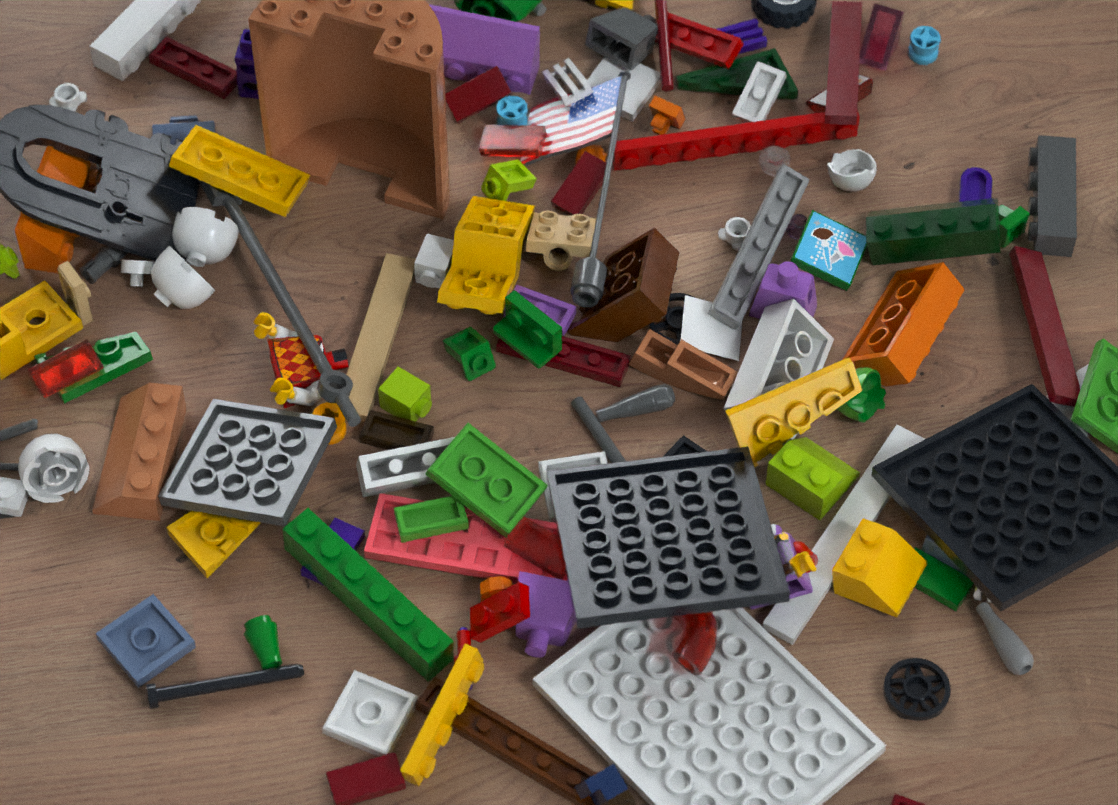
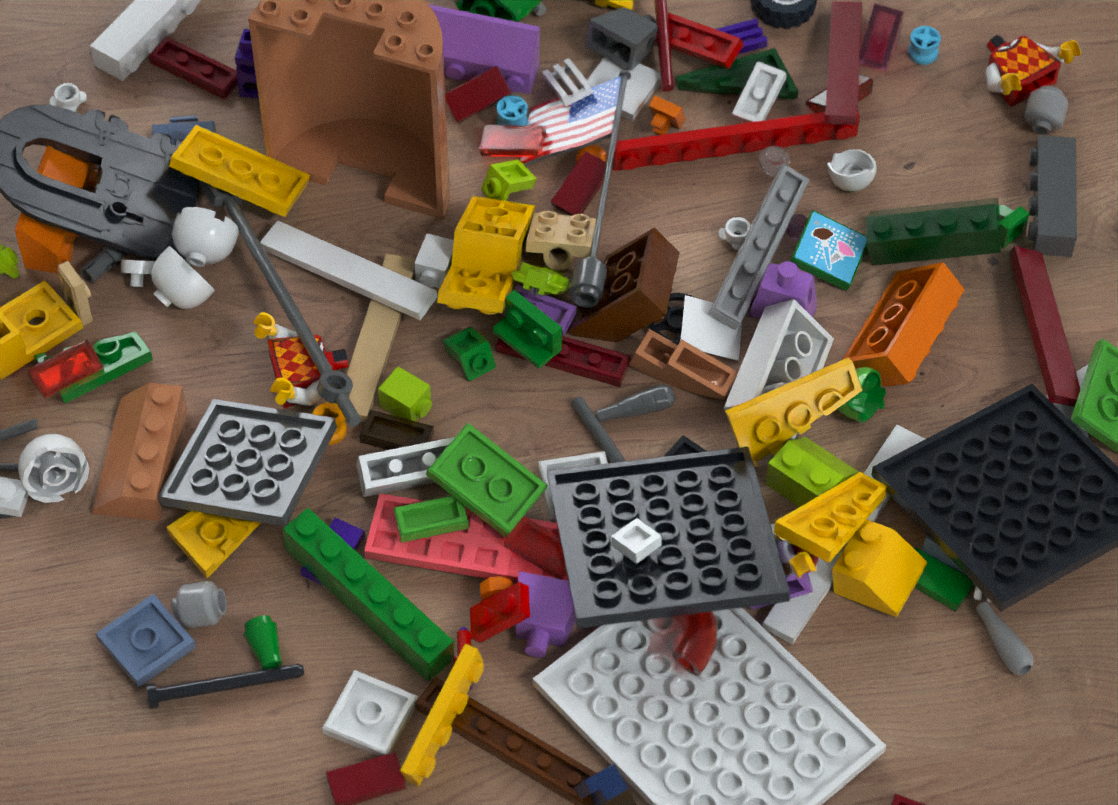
(199, 604): none -> light grey head
(349, 270): none -> white tile
(544, 279): none -> lime piece
(636, 540): none -> white plate
(832, 517): none -> yellow wing
(916, 689): black wheel -> none
(975, 184): dark purple tile -> none
(1025, 66): none -> torso
(1046, 109): none -> light grey head

